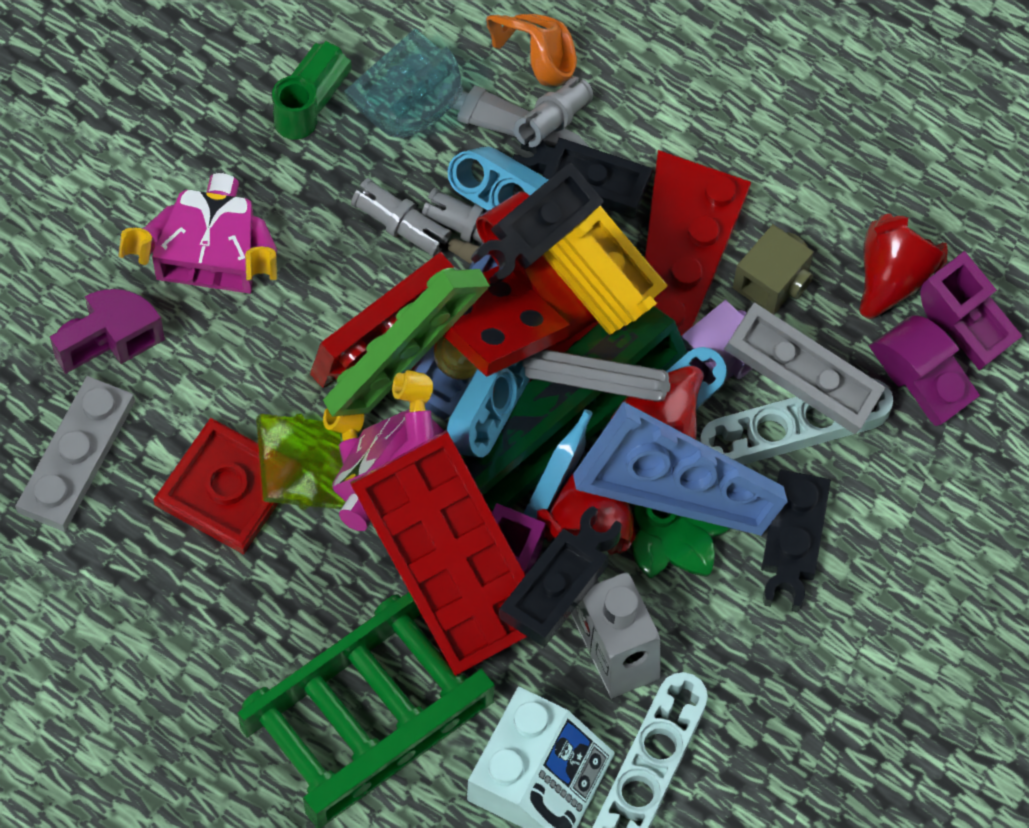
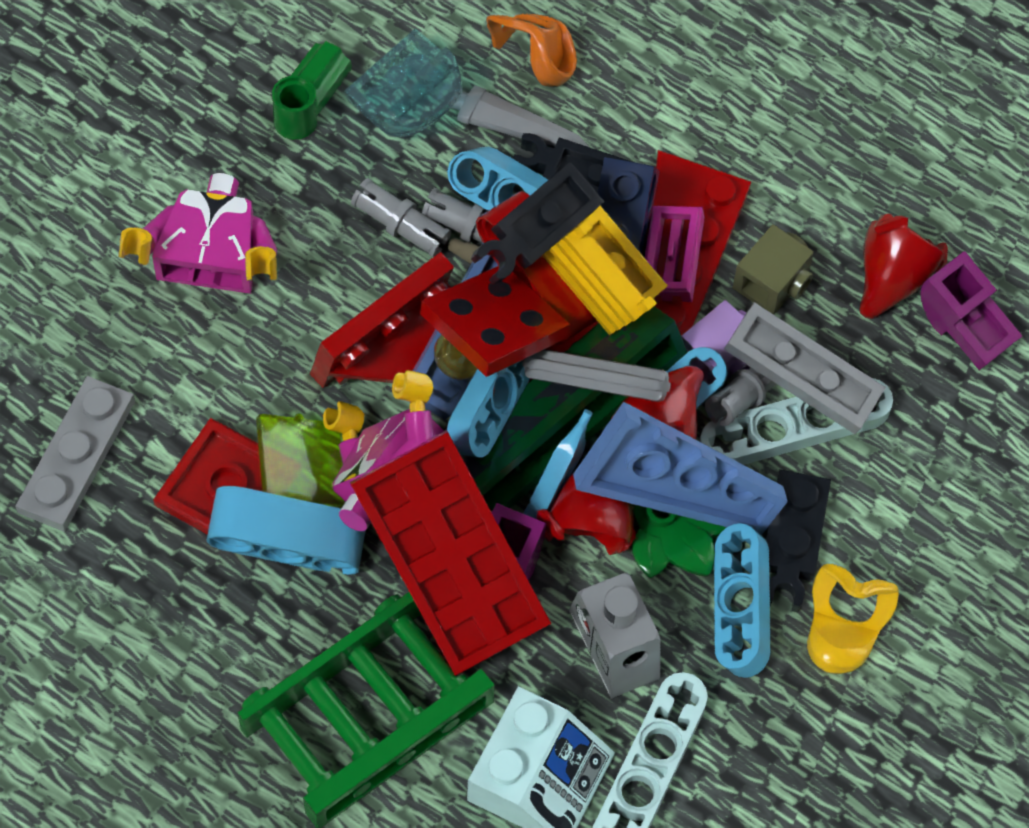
(115, 322): magenta brick -> none
(283, 530): none -> medium azure beam
(406, 341): bright green plate -> none
(553, 111): light grey pin -> none
(559, 579): black plate -> none
(629, 197): none -> dark blue brick
(677, 214): none -> dark pink tile
(744, 390): none -> light grey axle
(754, 619): none -> medium azure beam
(844, 644): none -> yellow piece
(922, 359): magenta brick -> none

